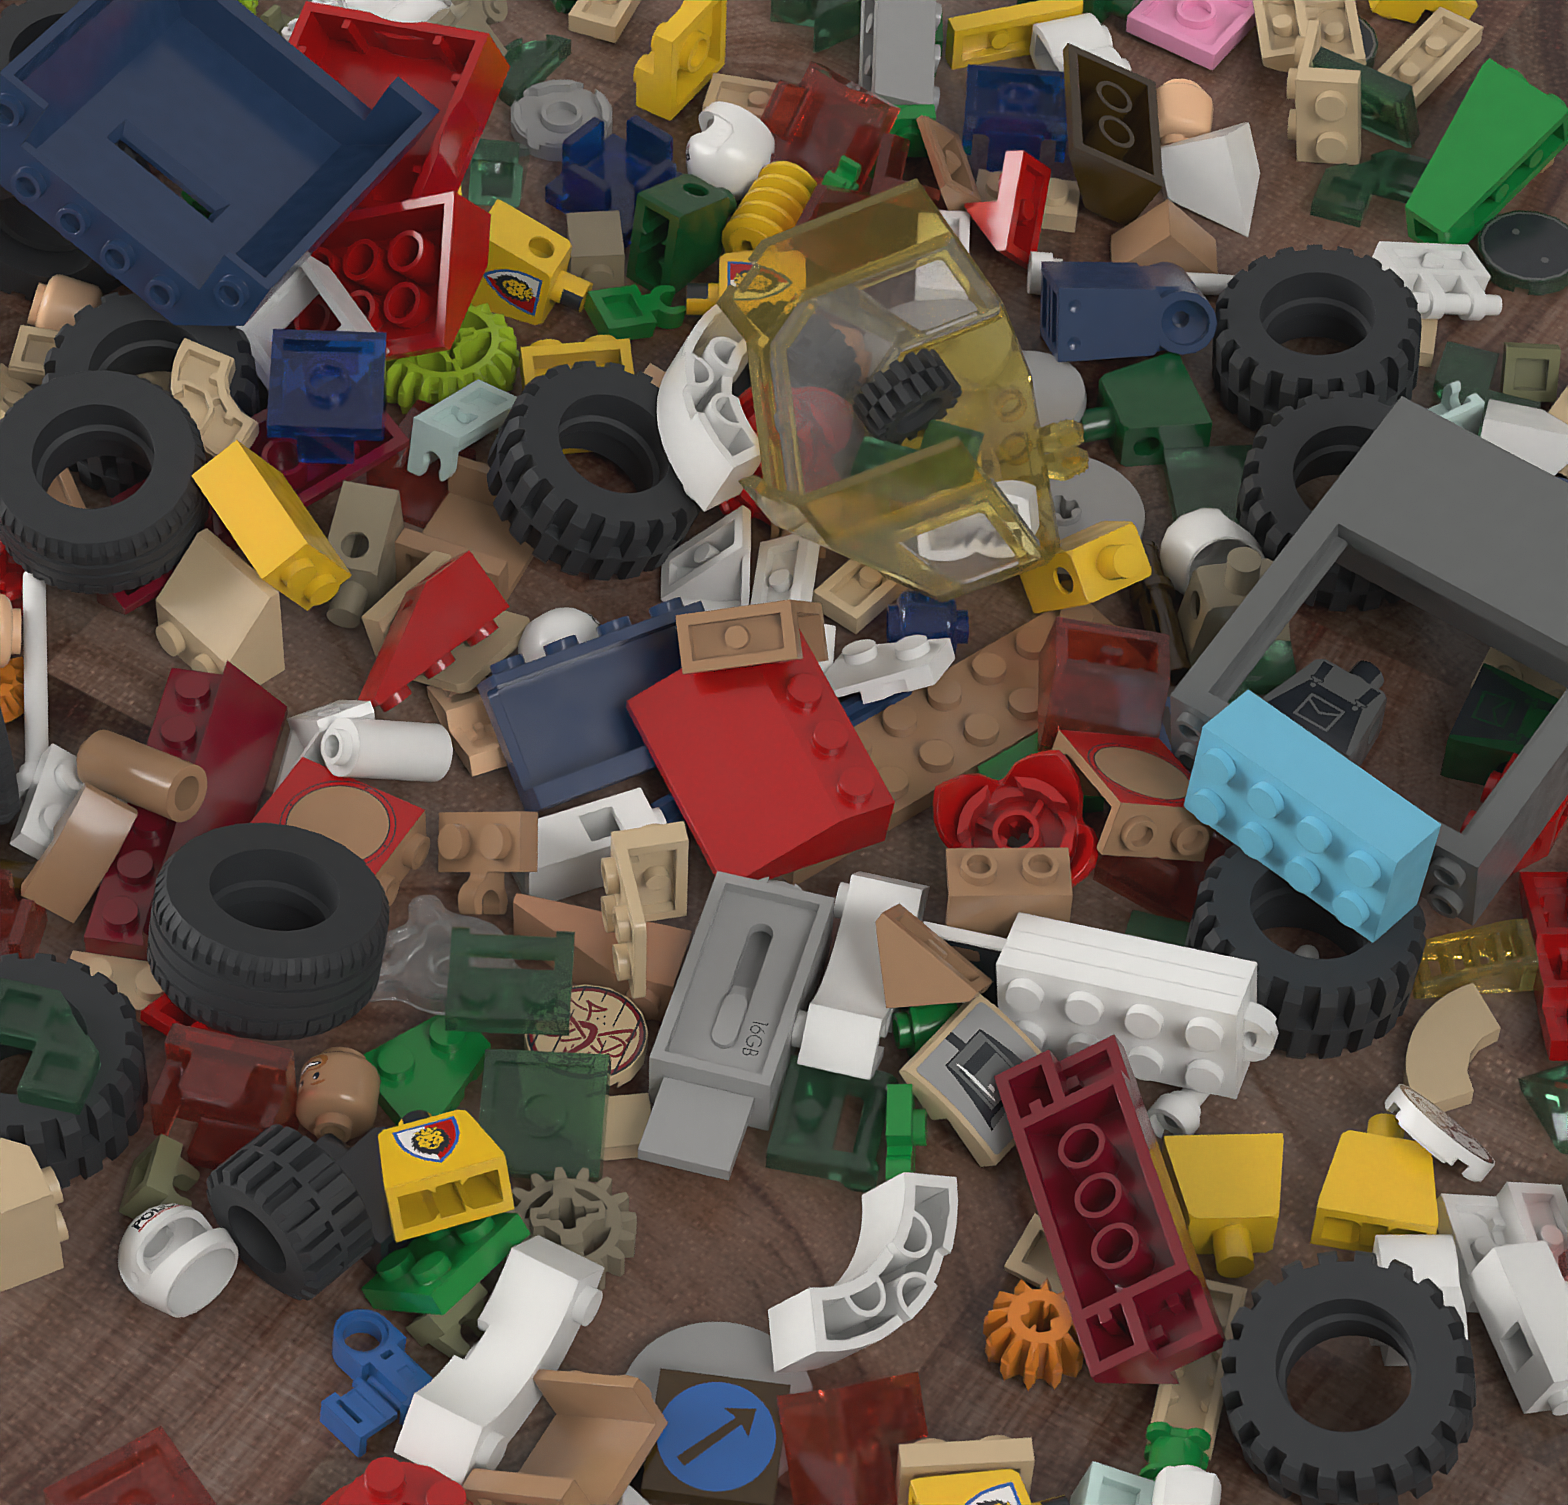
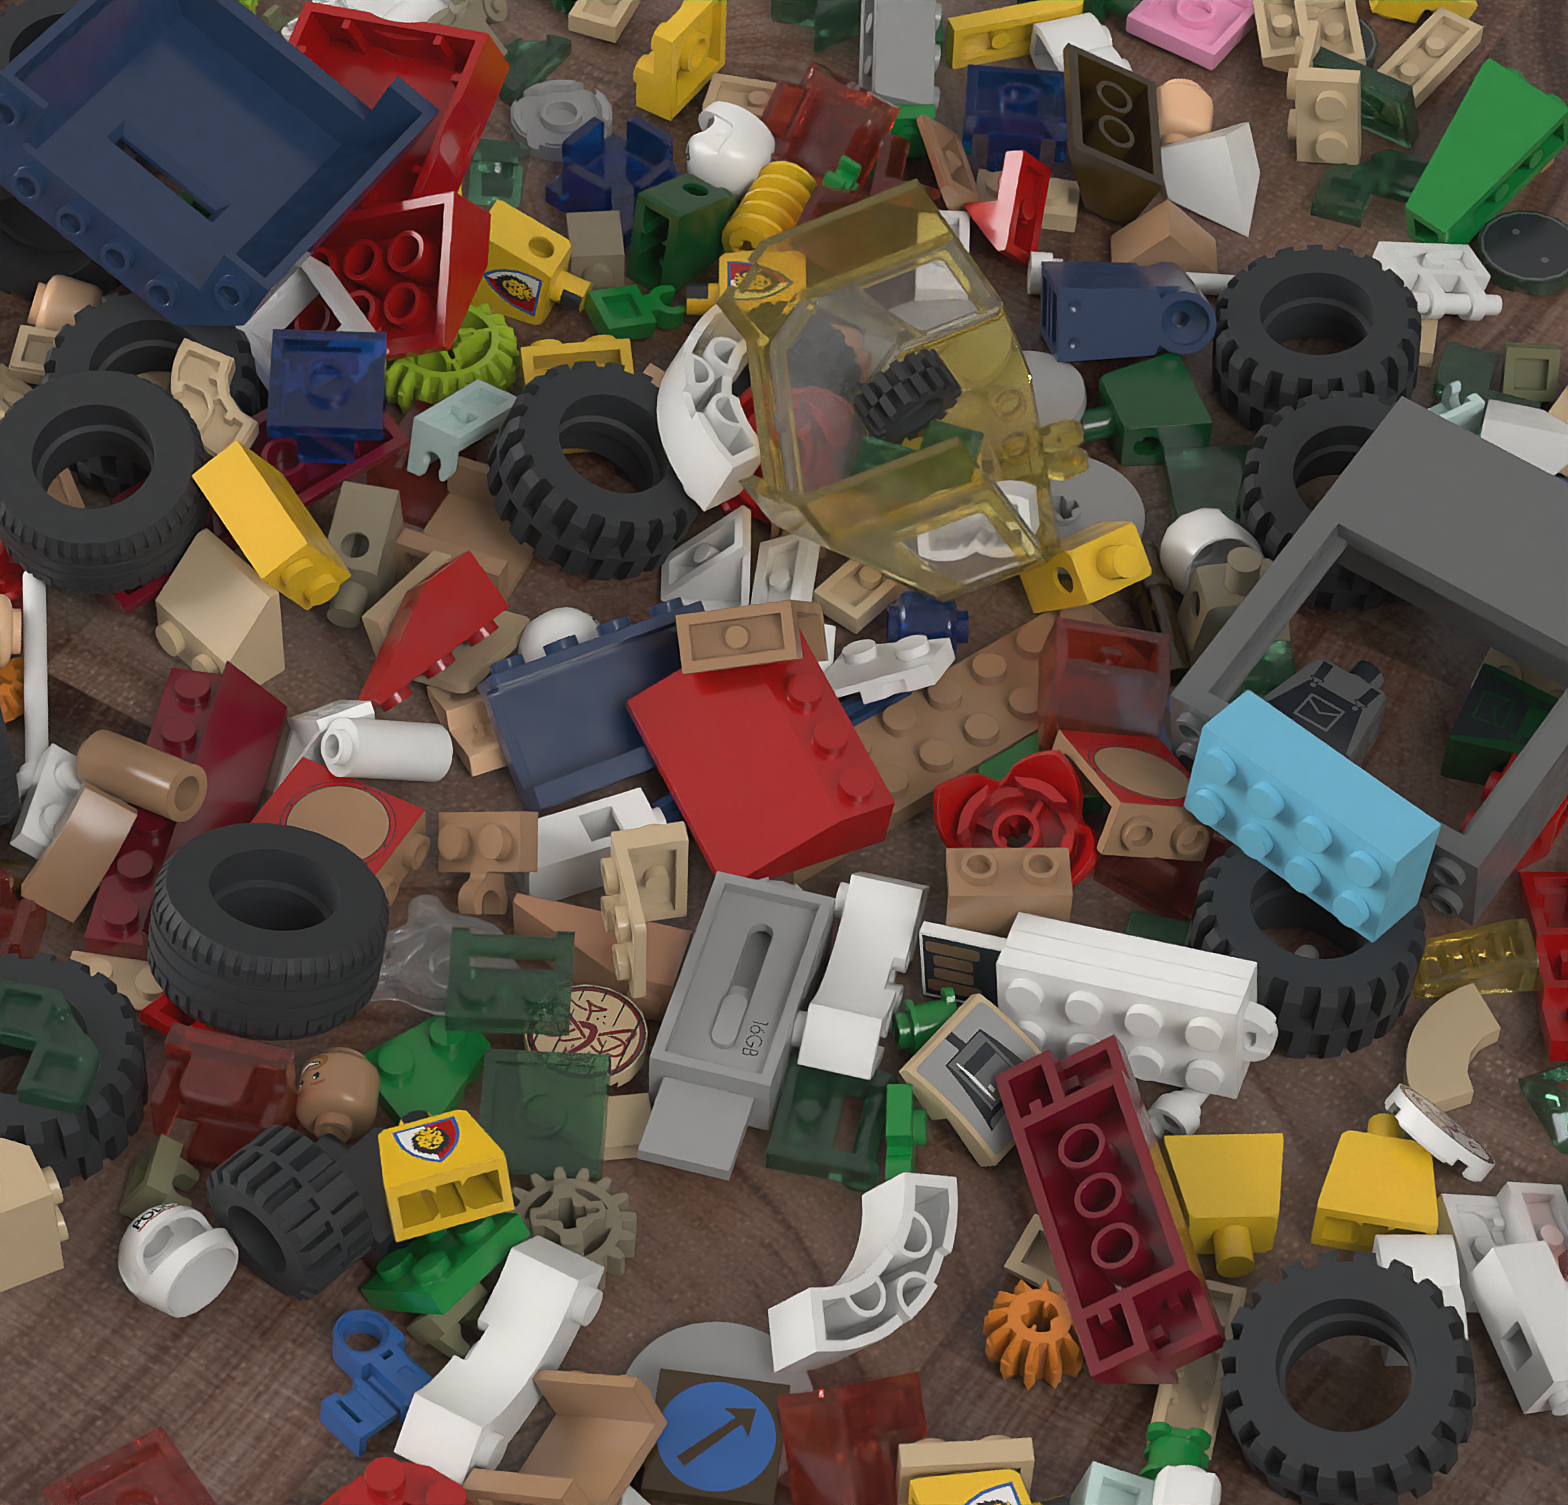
(921, 966): medium nougat slope -> none

